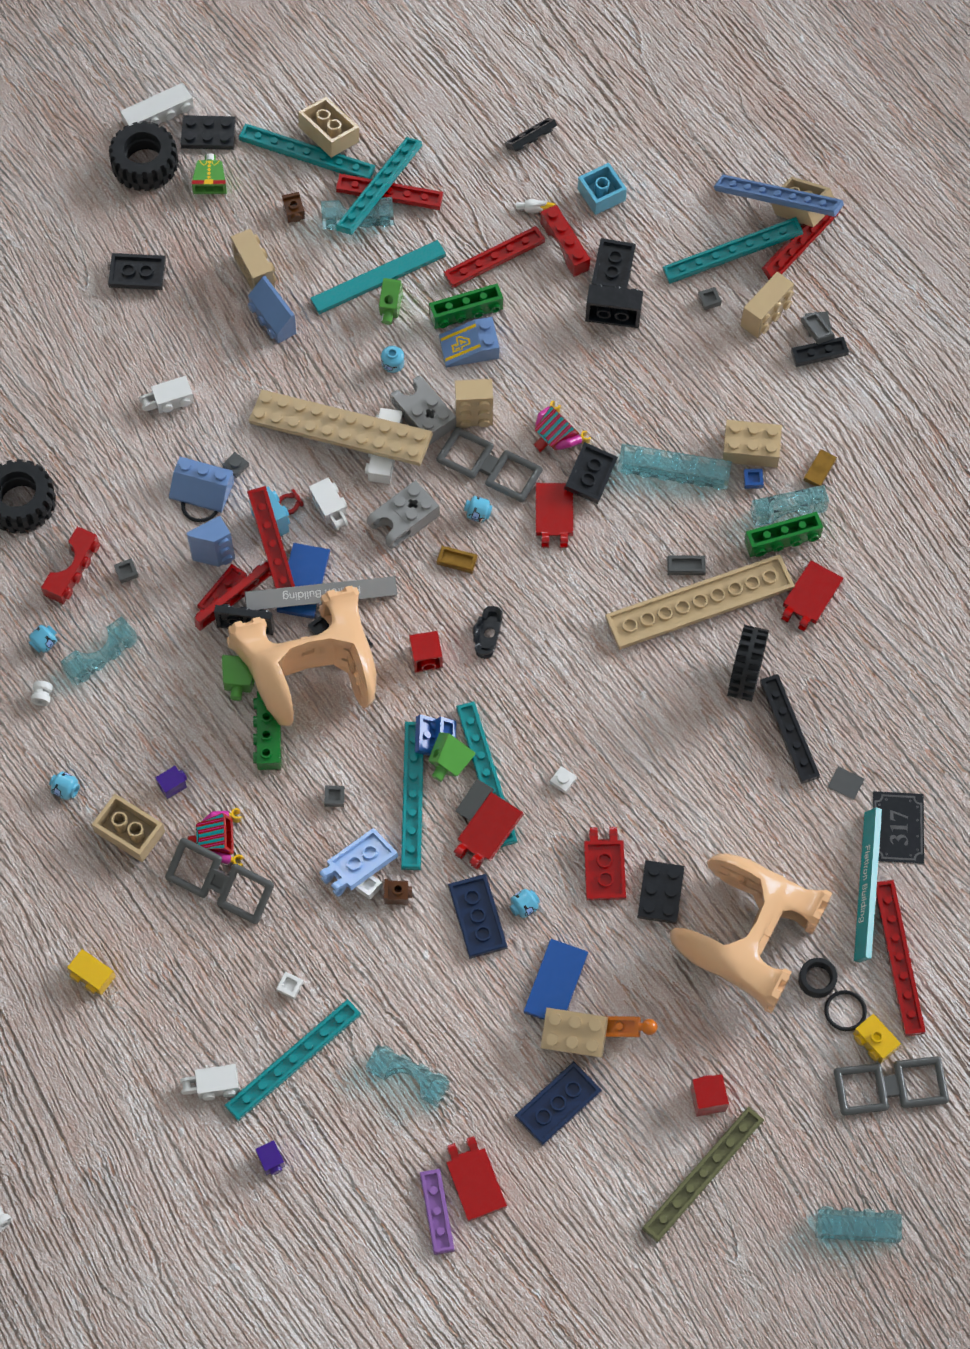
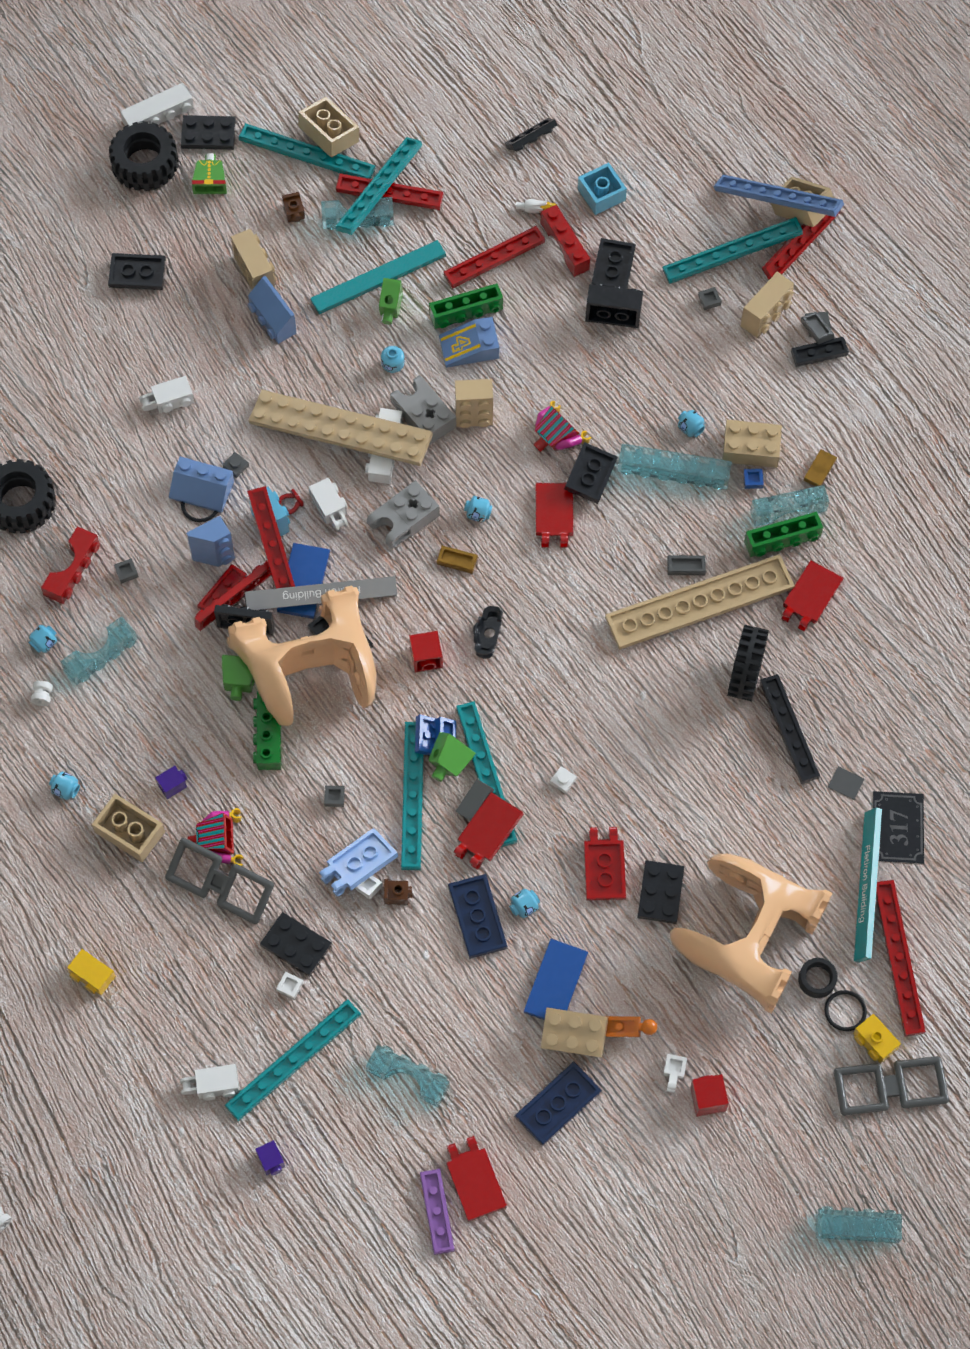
(296, 944): none -> black plate
(489, 464): dark grey bar -> none
(675, 1069): none -> white plate
(691, 423): none -> medium azure head
(702, 1174): olive tile -> none

